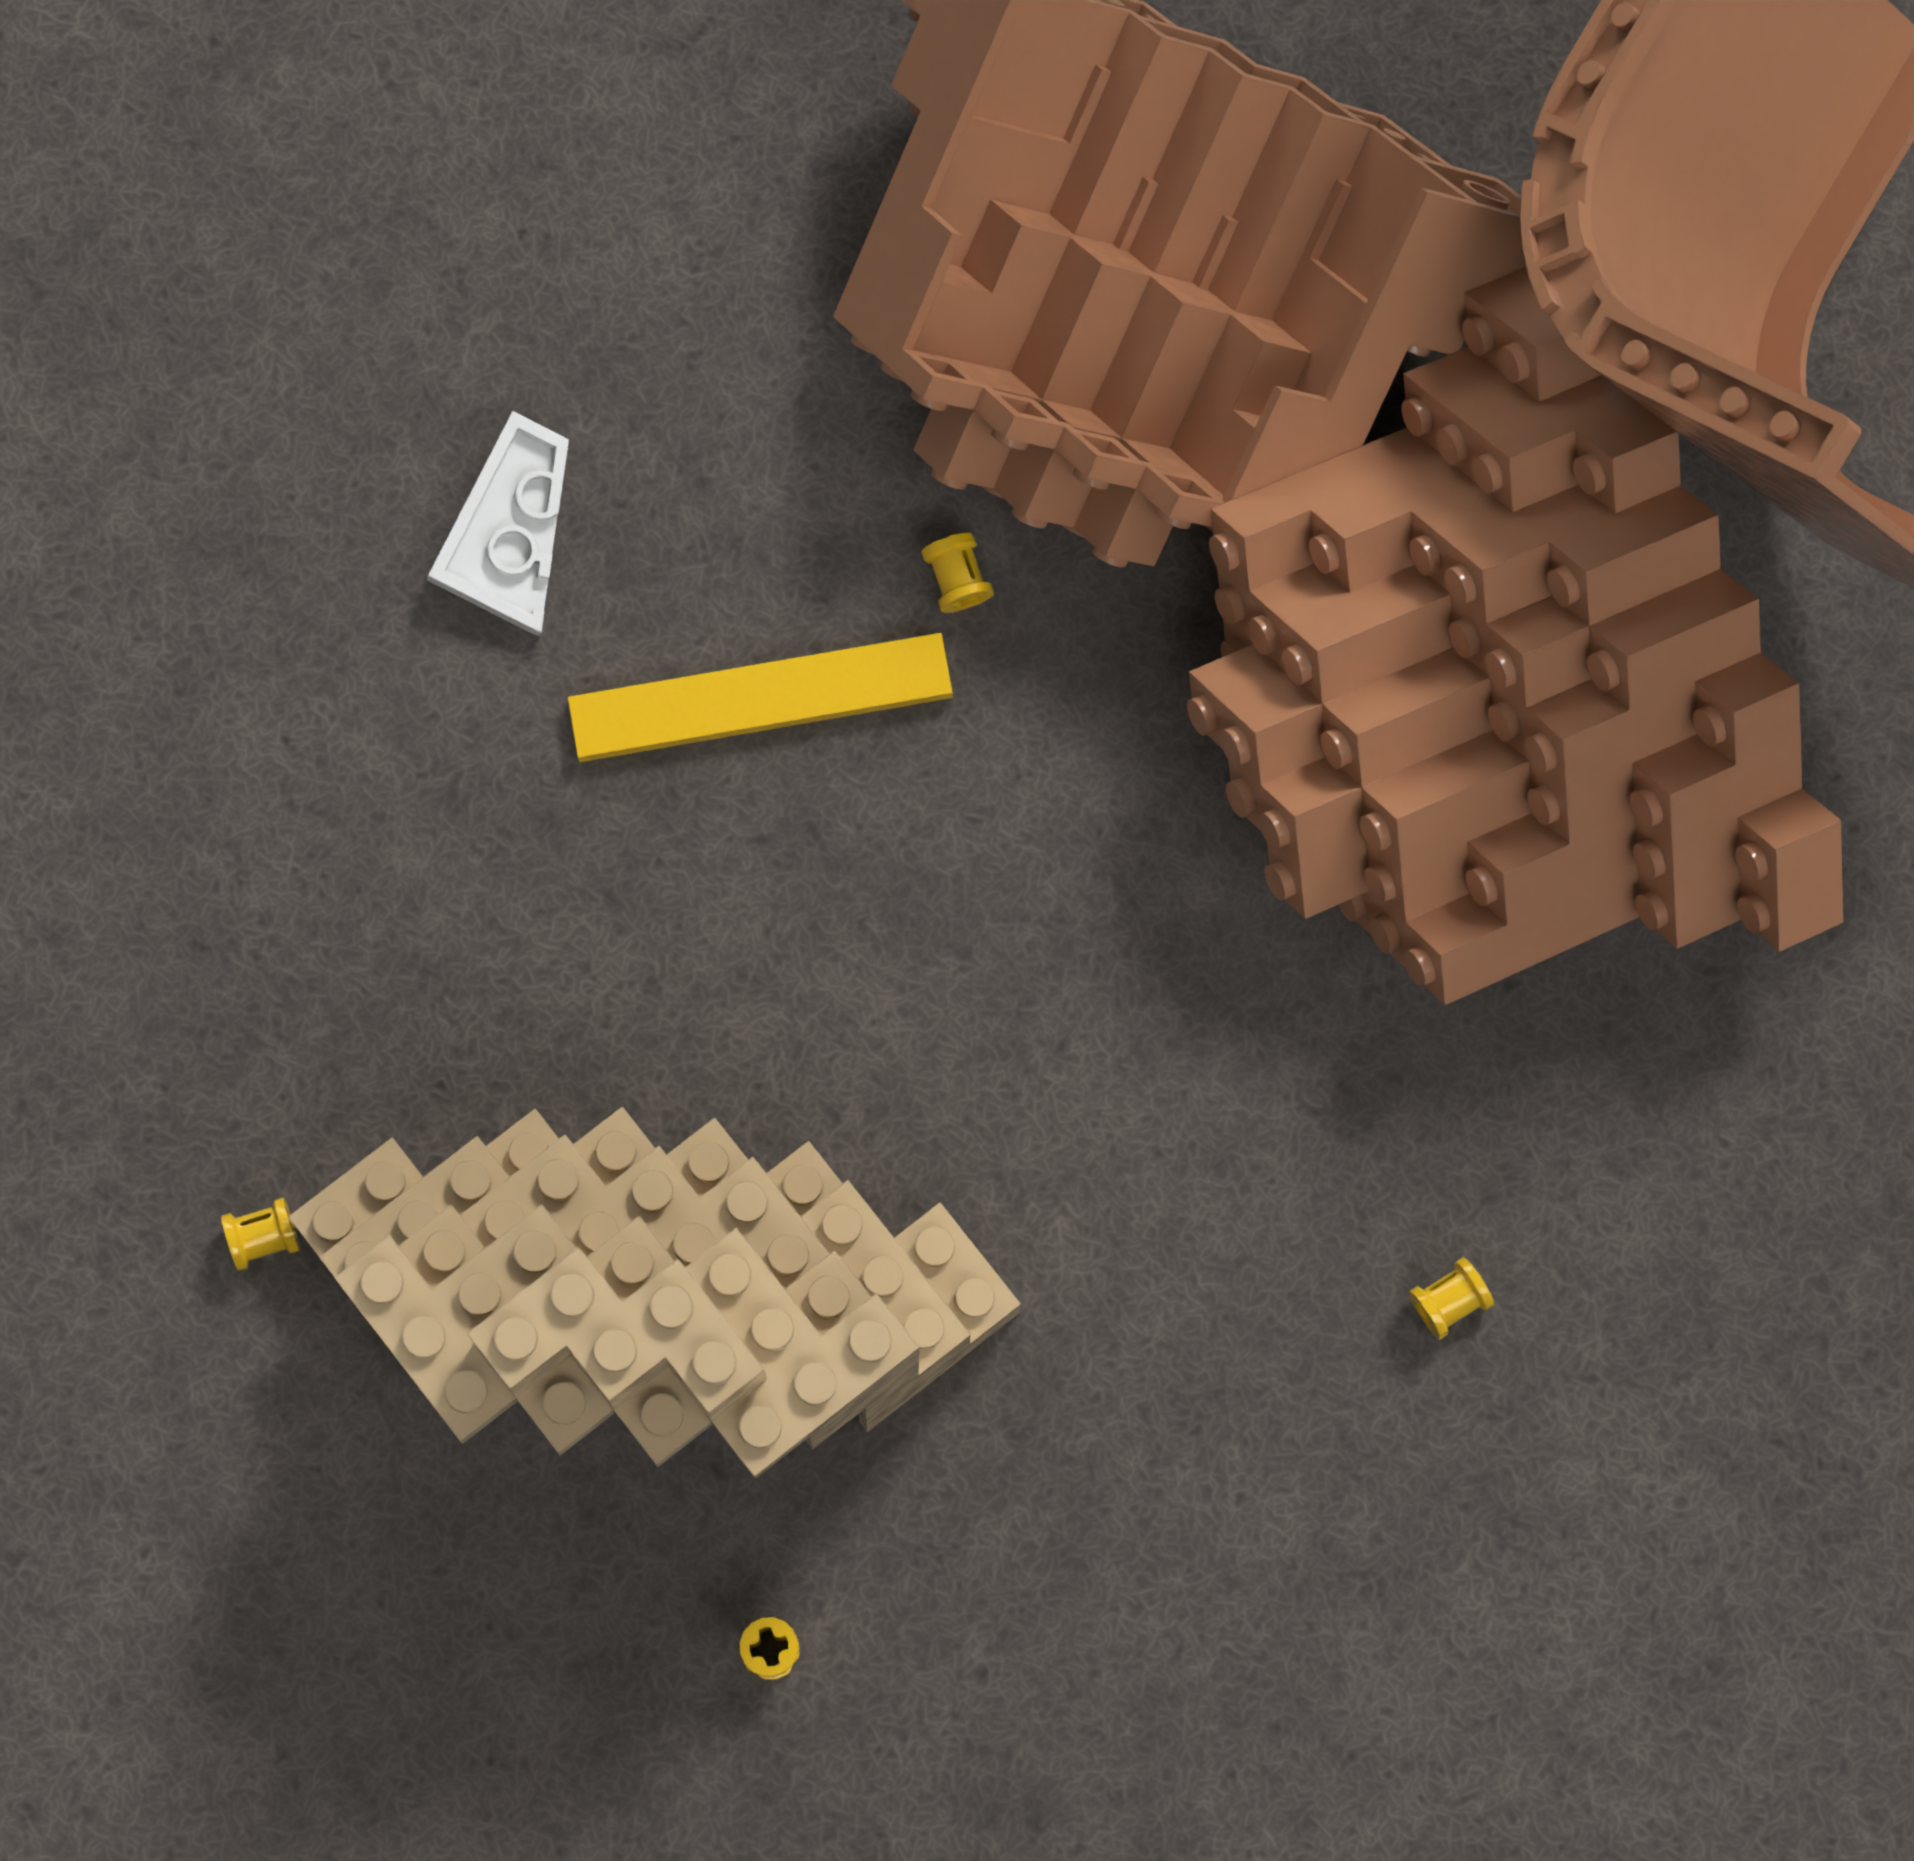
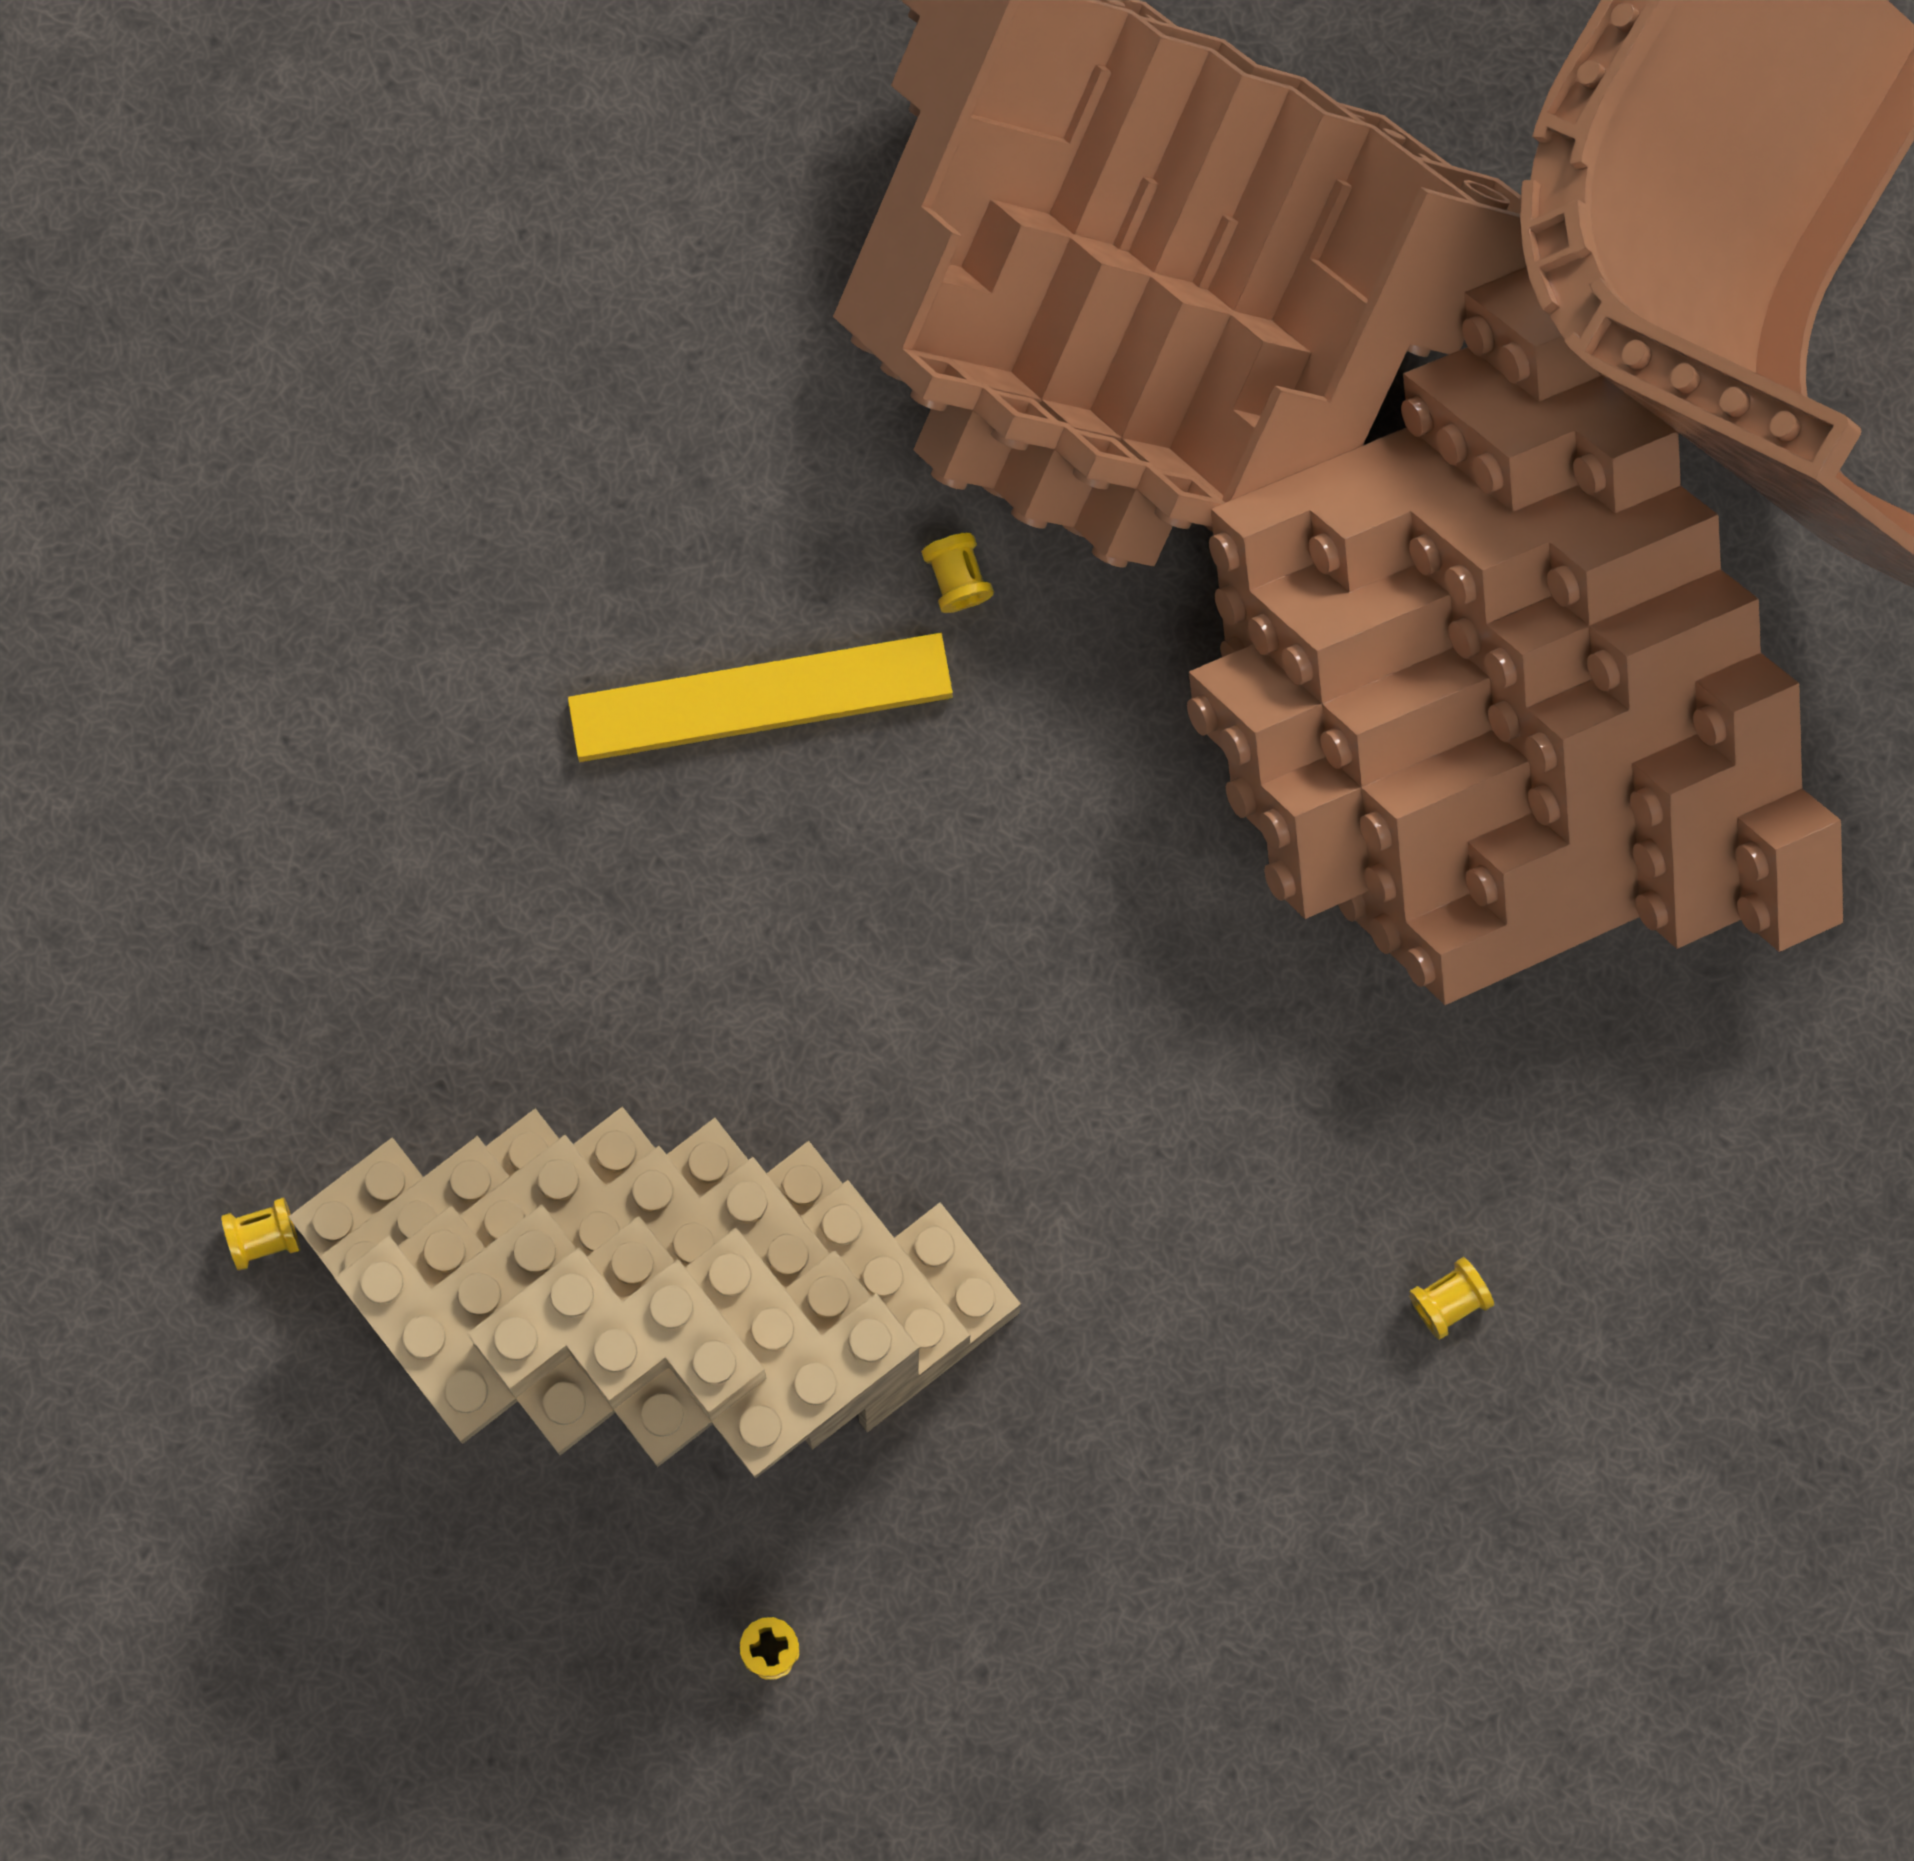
(507, 527): white wing -> none

